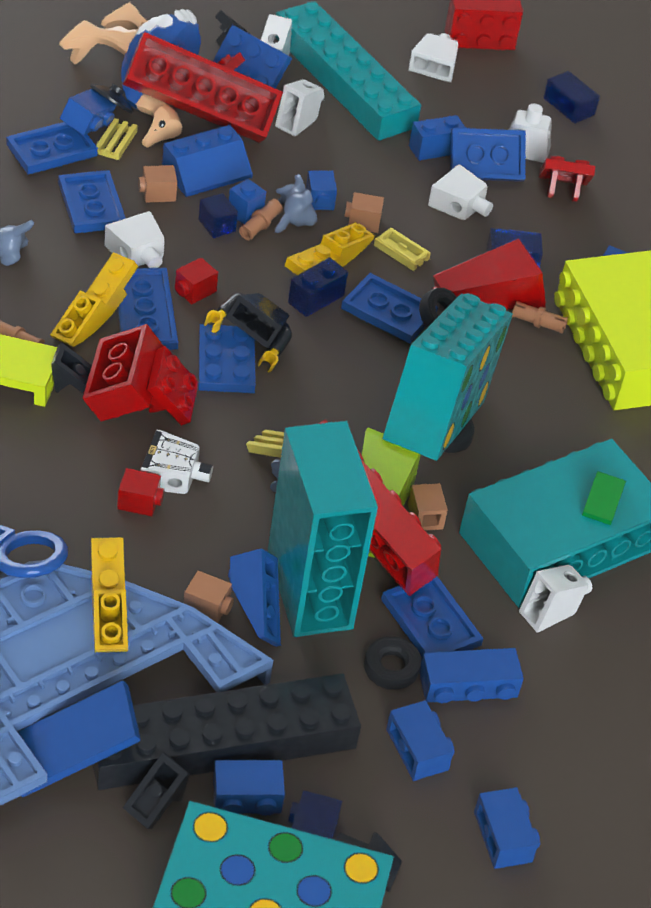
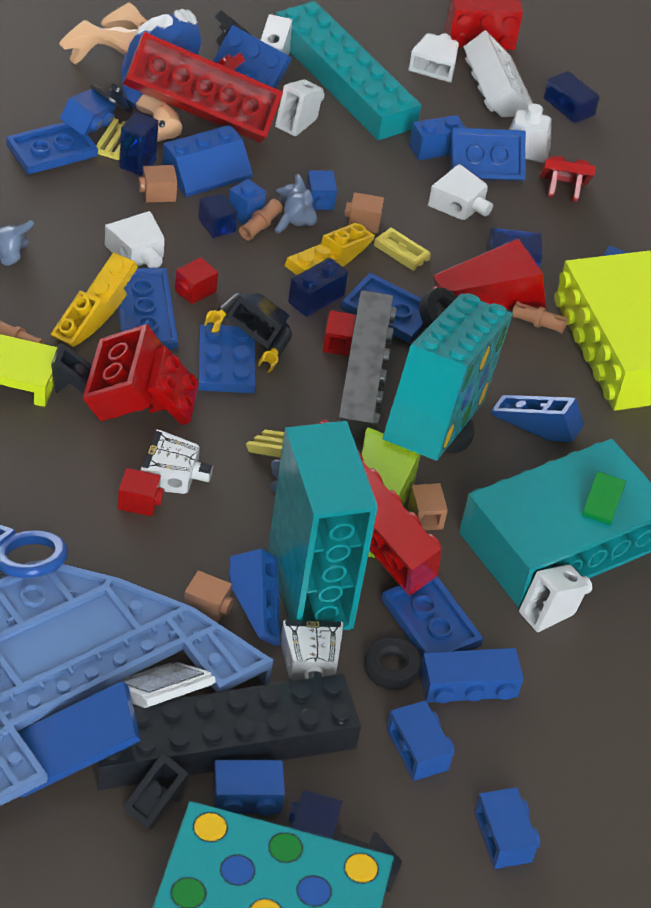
(90, 200): blue plate -> none
(109, 595): yellow slope -> none
(138, 143): none -> clear blue brick
(166, 683): none -> piece
(311, 648): none -> white torso
(339, 333): none -> red brick
(365, 362): none -> flat silver brick
(496, 76): none -> white slope
(544, 416): none -> blue slope

